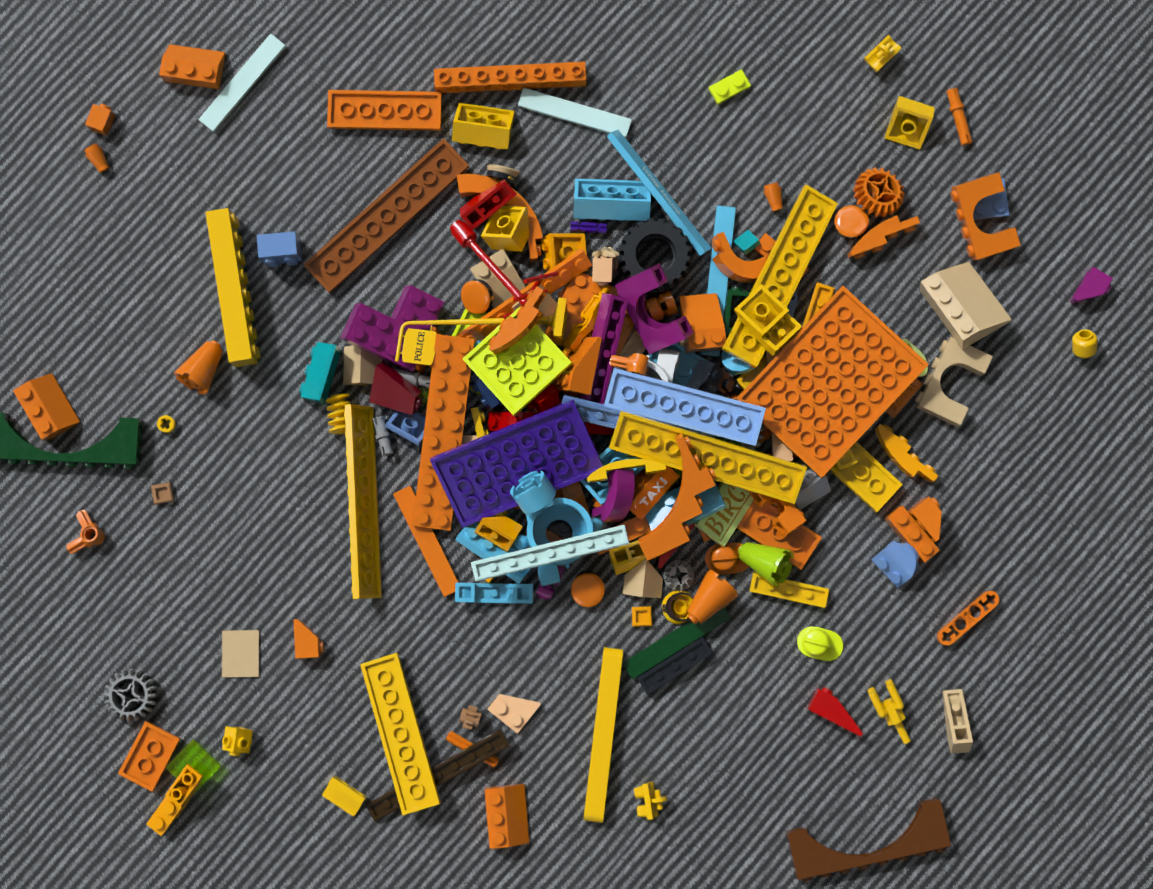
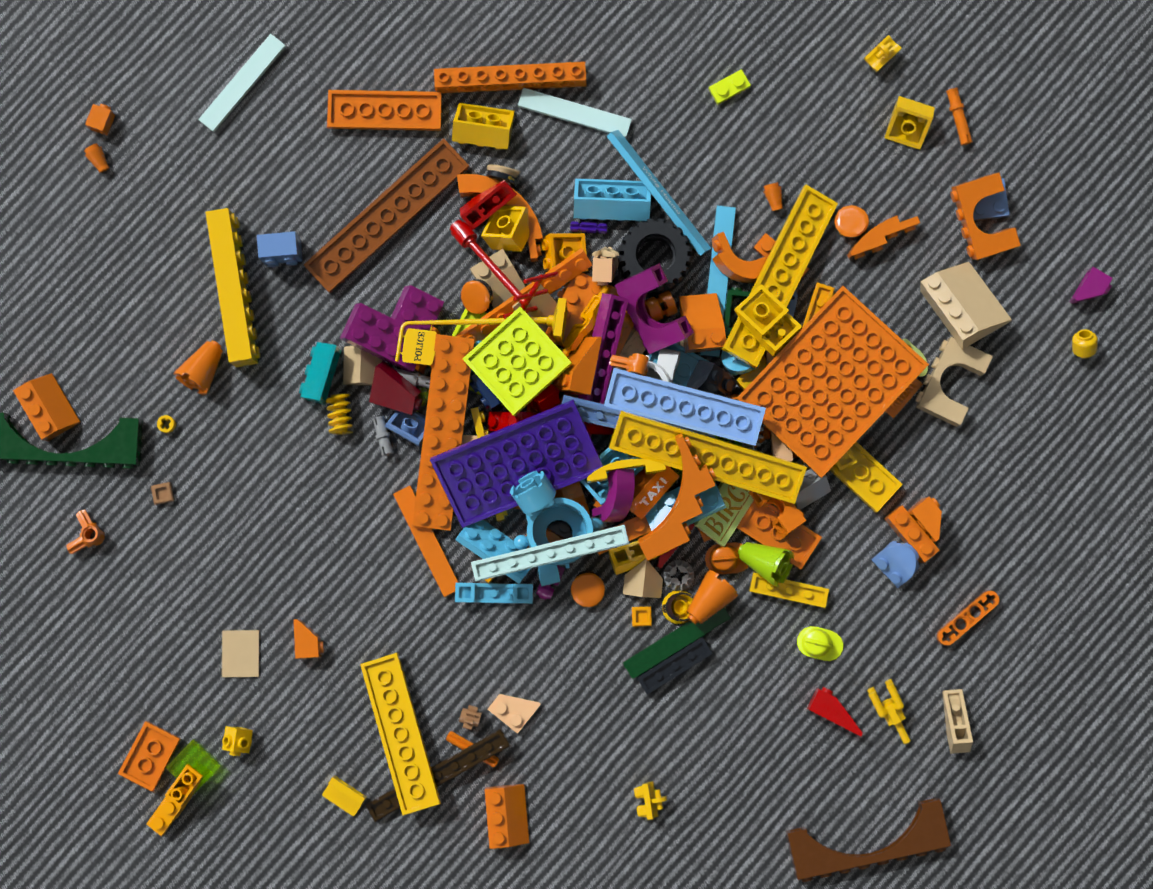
(127, 701): light grey gear -> none
(192, 66): orange slope -> none
(362, 502): yellow plate -> none
(499, 531): light orange slope -> none
(513, 329): orange slope -> none
(603, 735): yellow beam -> none
(747, 242): teal tile -> none
(890, 192): orange gear -> none
(897, 450): light orange slope -> none

